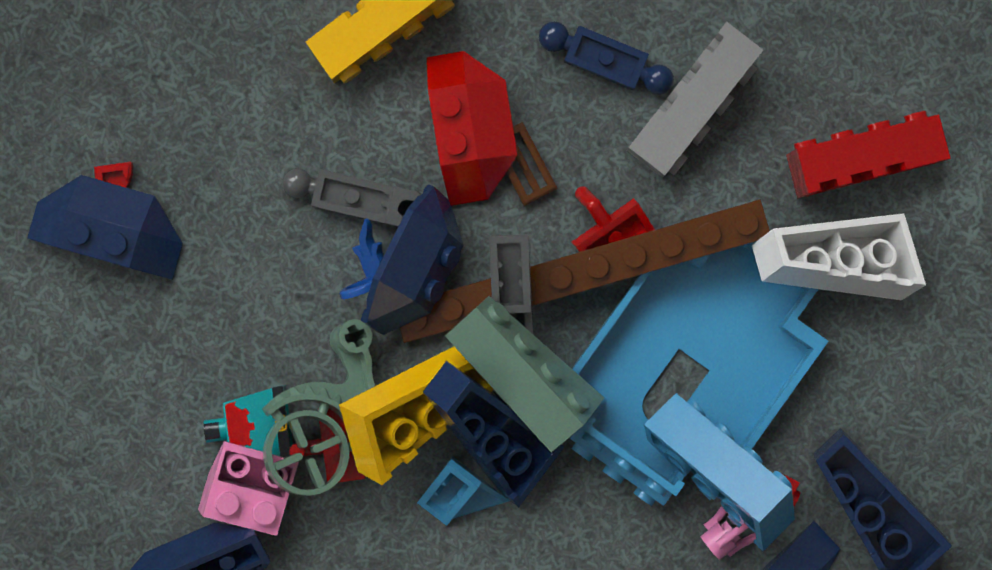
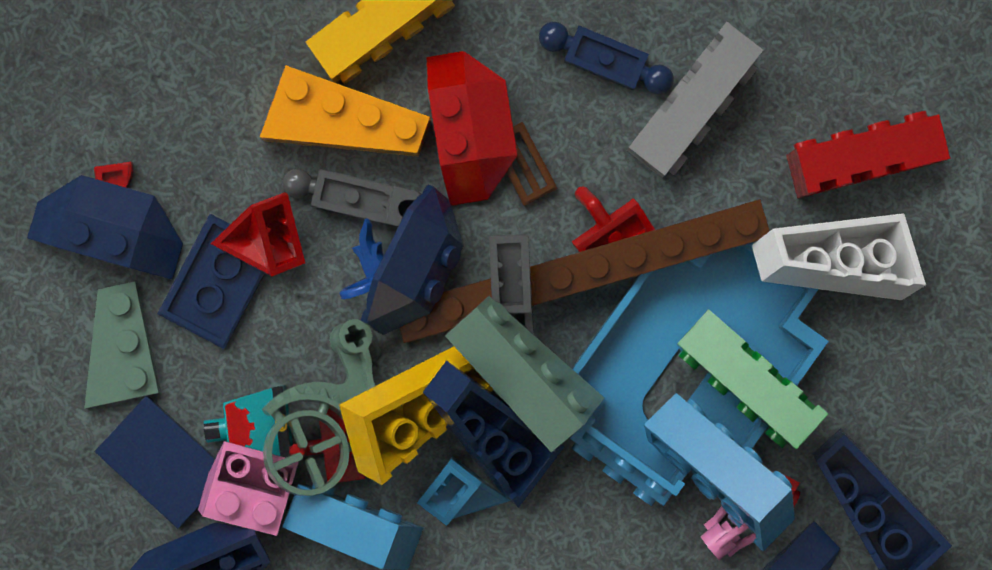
(120, 349): none -> sand green wing
(159, 460): none -> dark blue tile
(211, 288): none -> dark blue tile
(264, 236): none -> red slope
(334, 116): none -> light orange wedge
(354, 528): none -> dark azure wedge
(751, 380): none -> wedge

